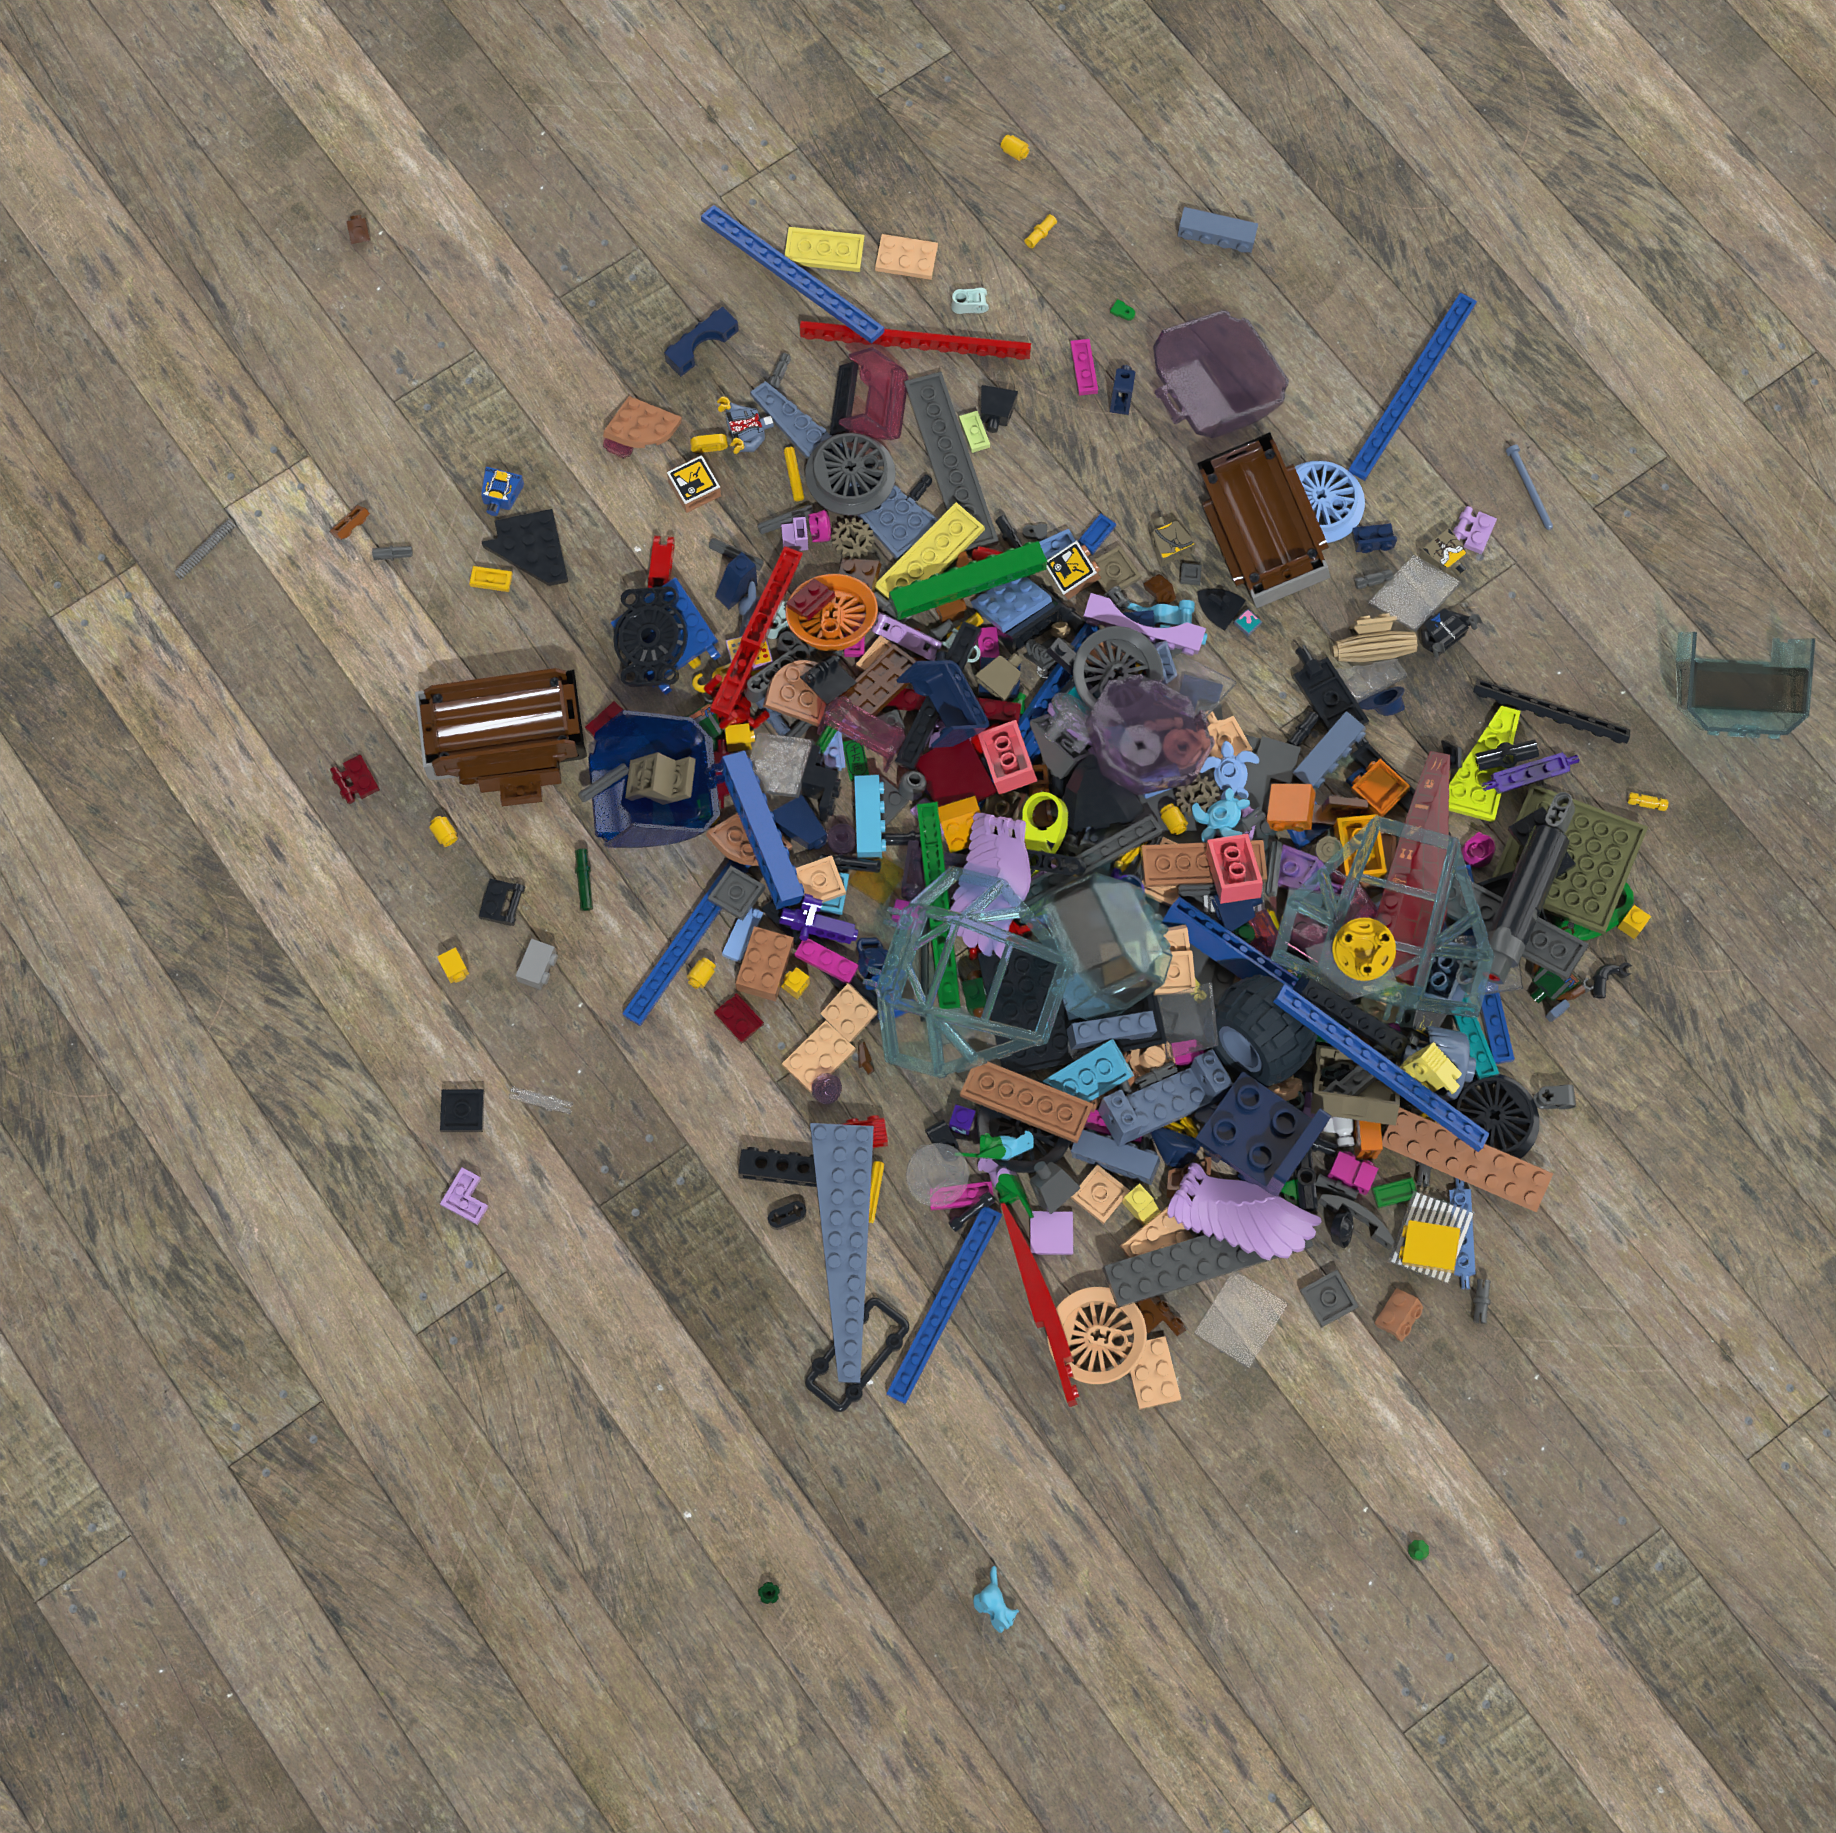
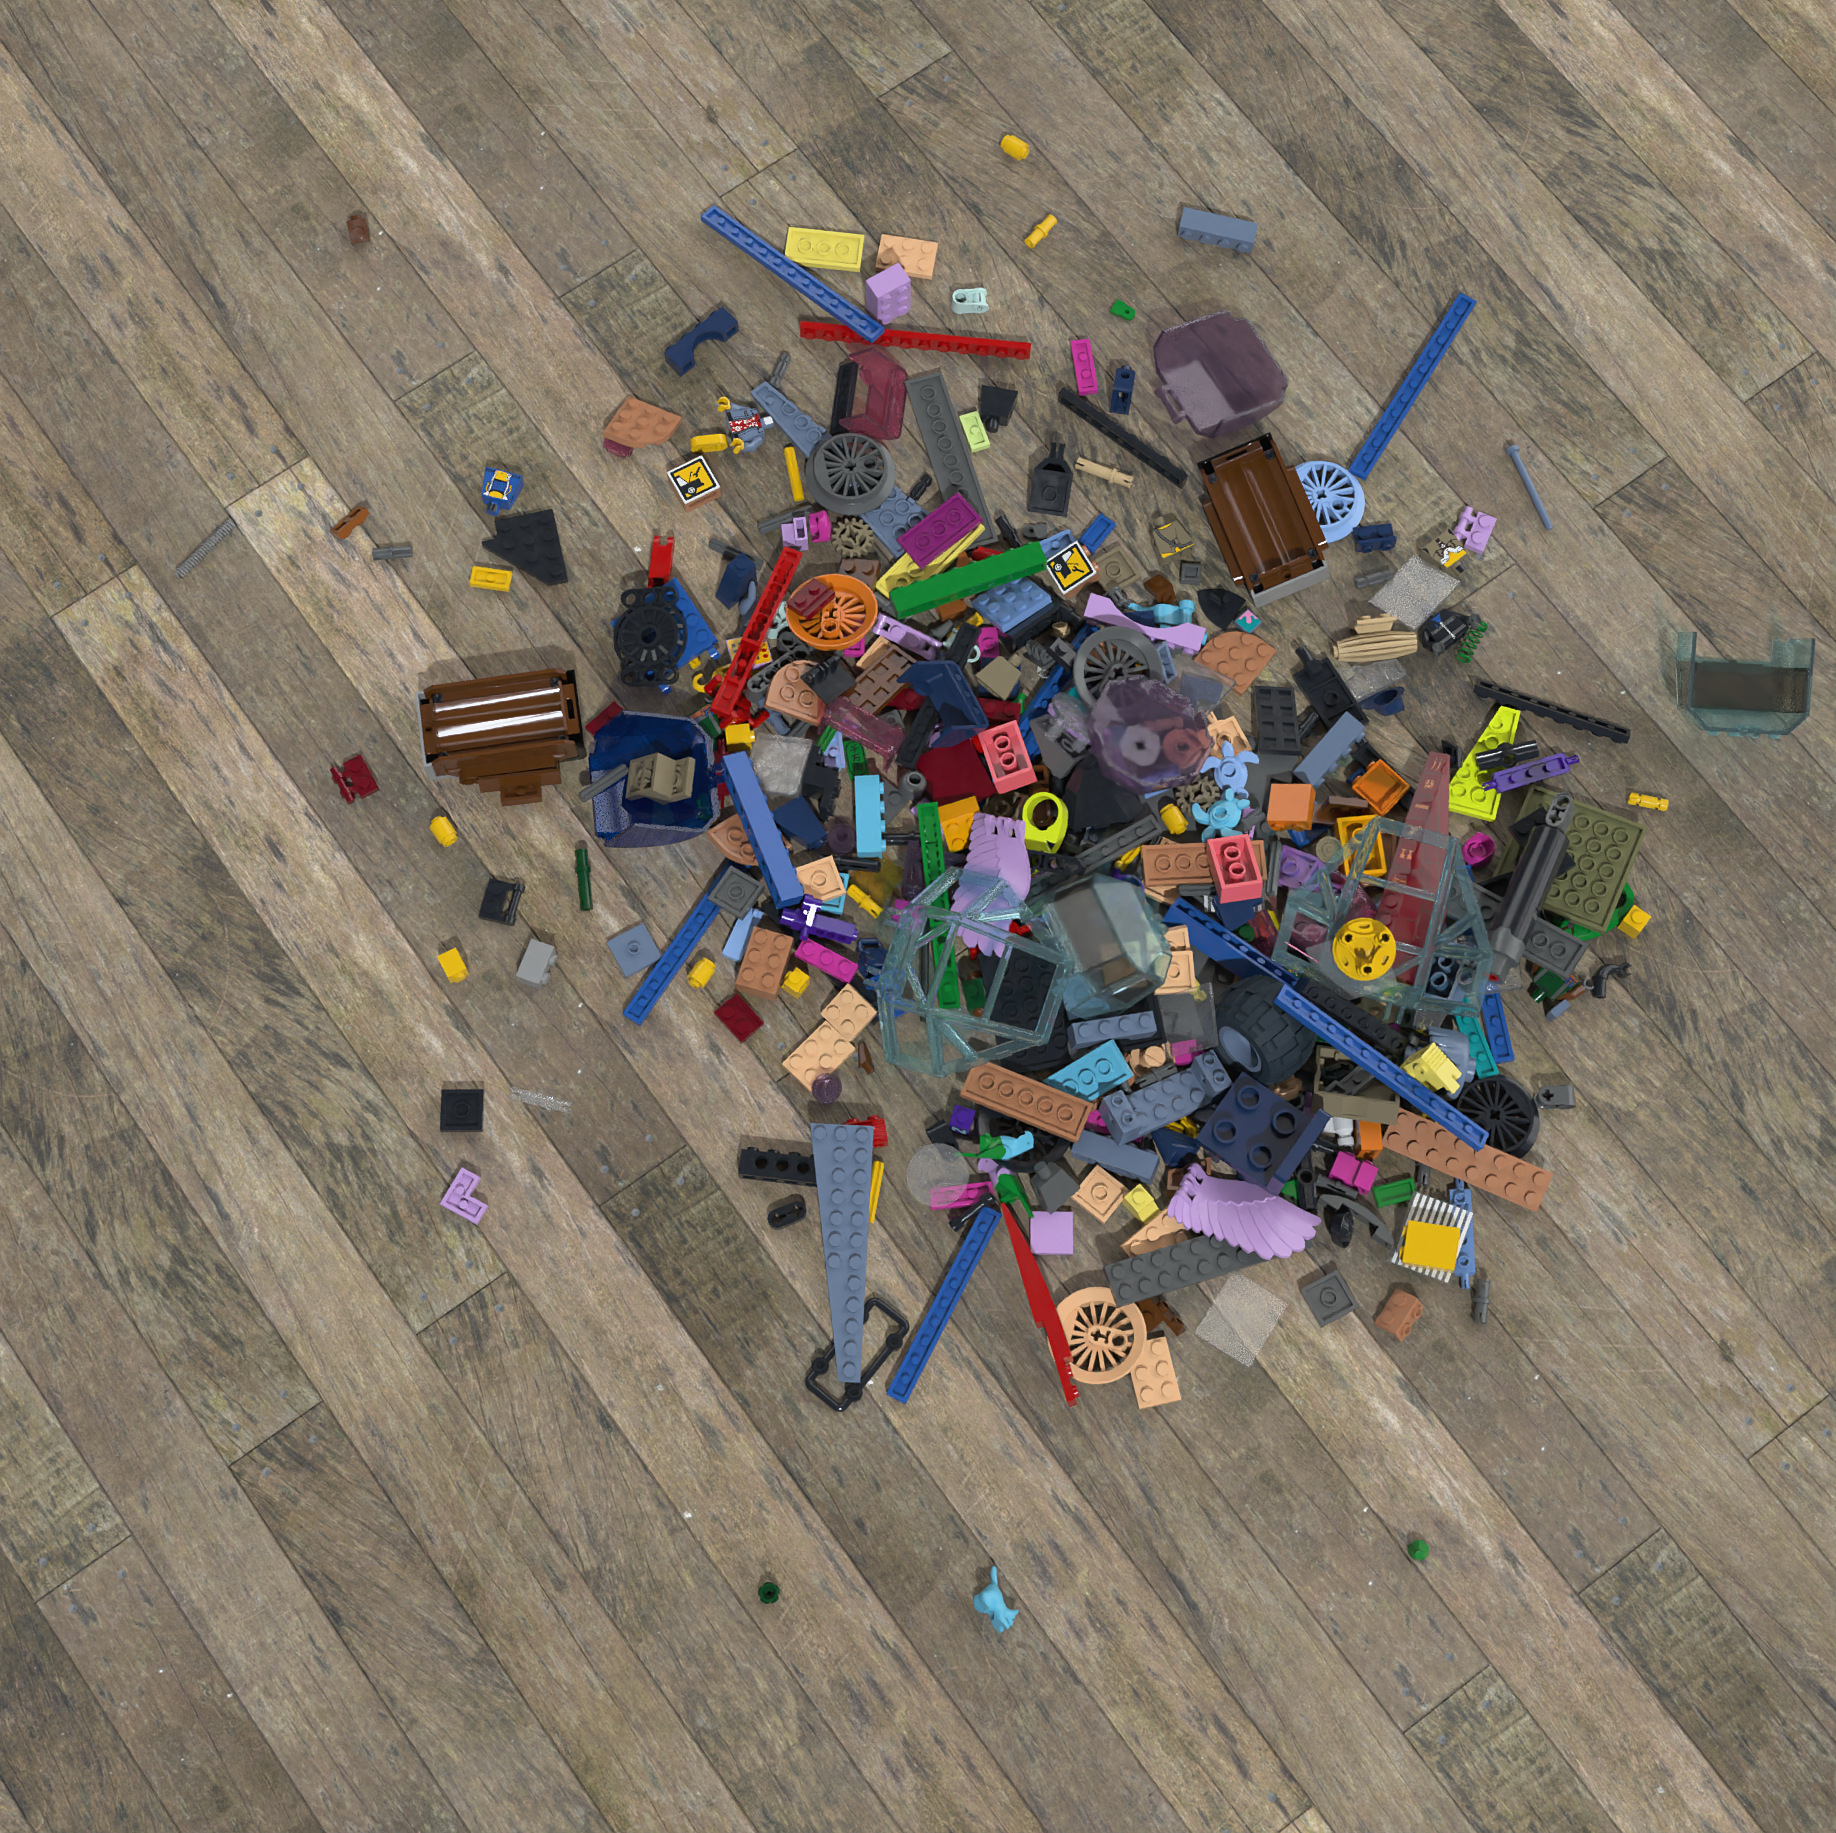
(634, 950): none -> sand blue plate
(864, 901): none -> yellow axle
(888, 294): none -> lavender brick
(939, 530): none -> magenta tile
(1051, 484): none -> black plate
(1104, 472): none -> tan pin
(1127, 441): none -> black plate
(1237, 657): none -> nougat plate
(1276, 720): none -> black plate
(1481, 629): none -> green piece

